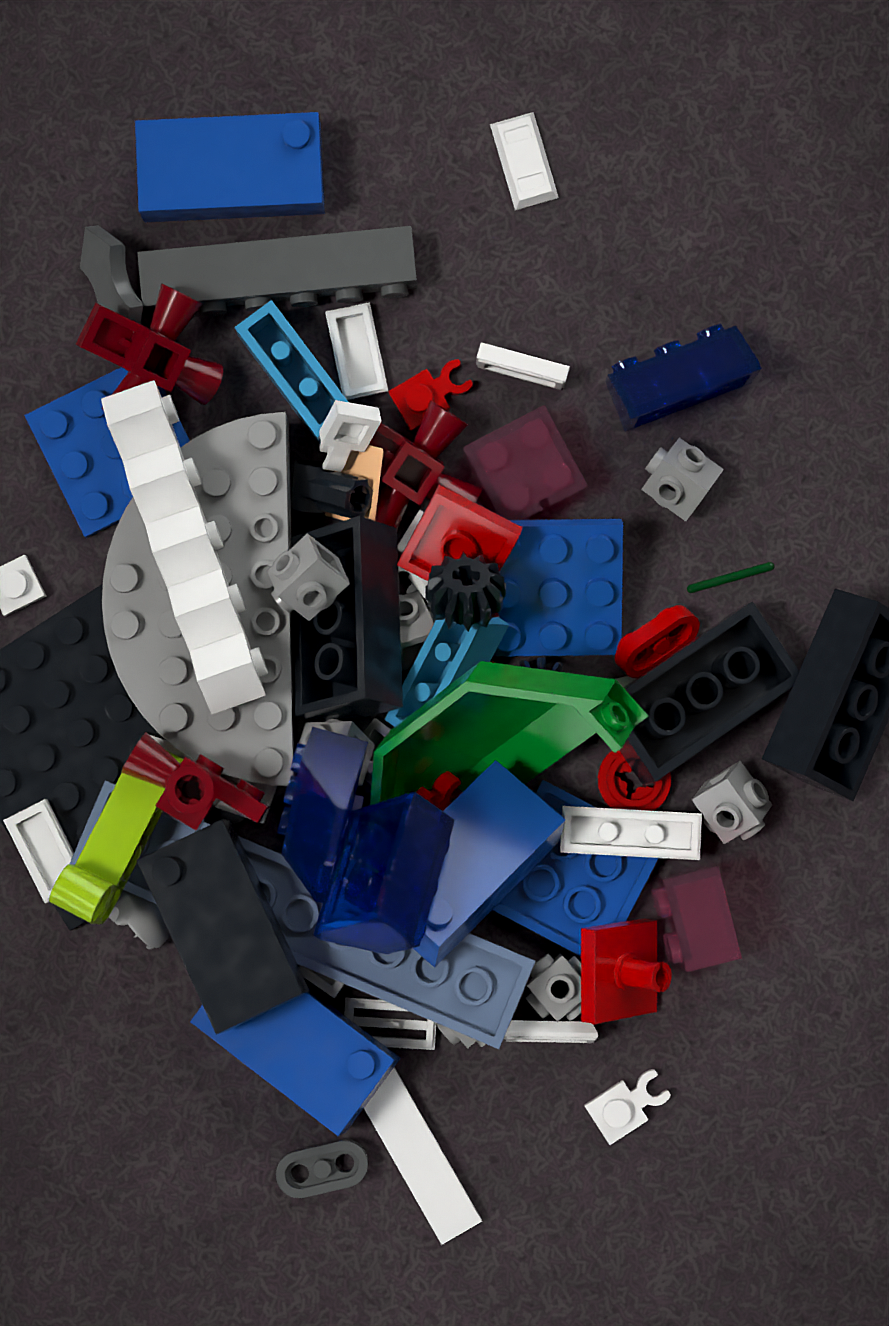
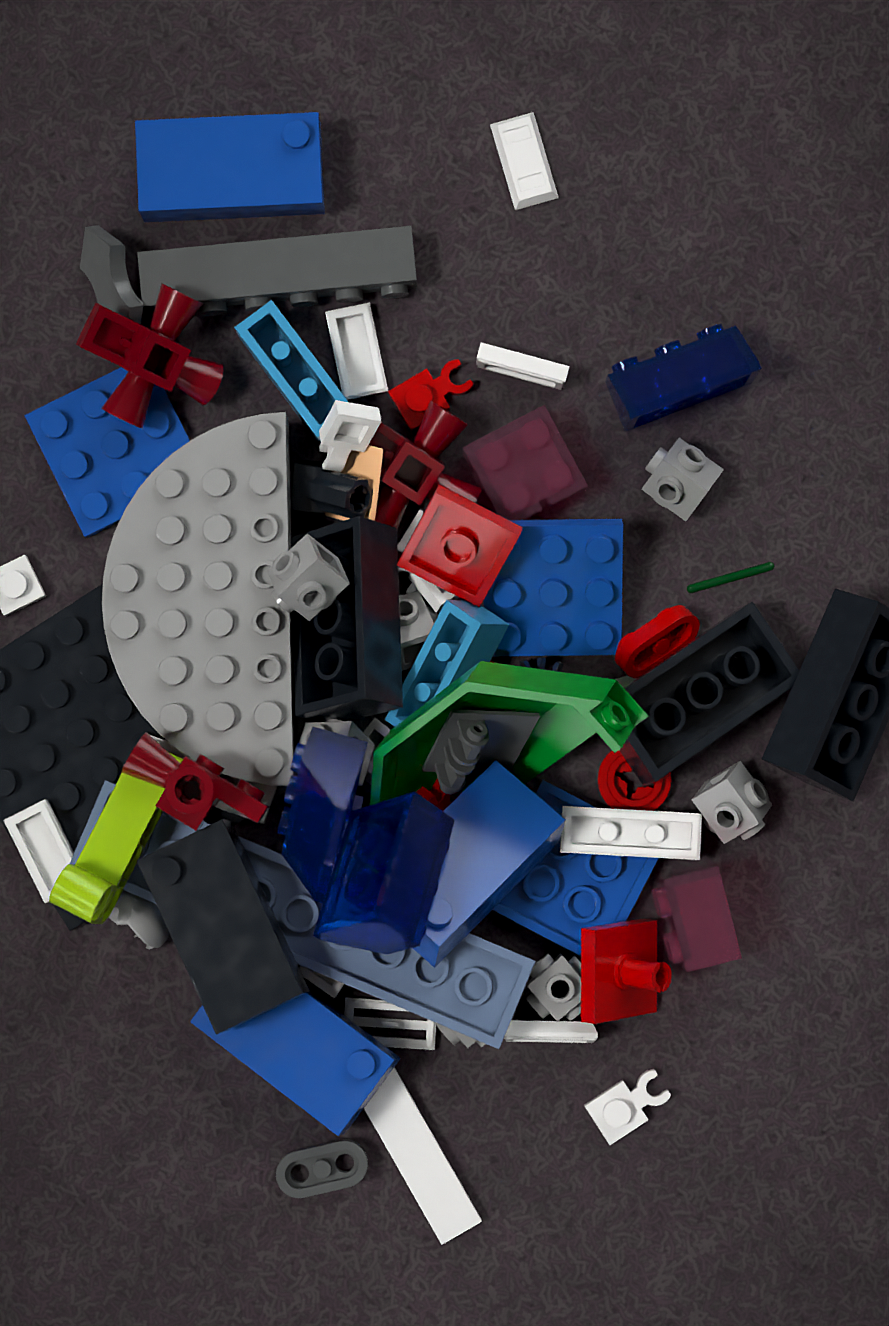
(185, 546): white brick -> none
(465, 591): black gear -> none
(474, 741): none -> dark grey hinge

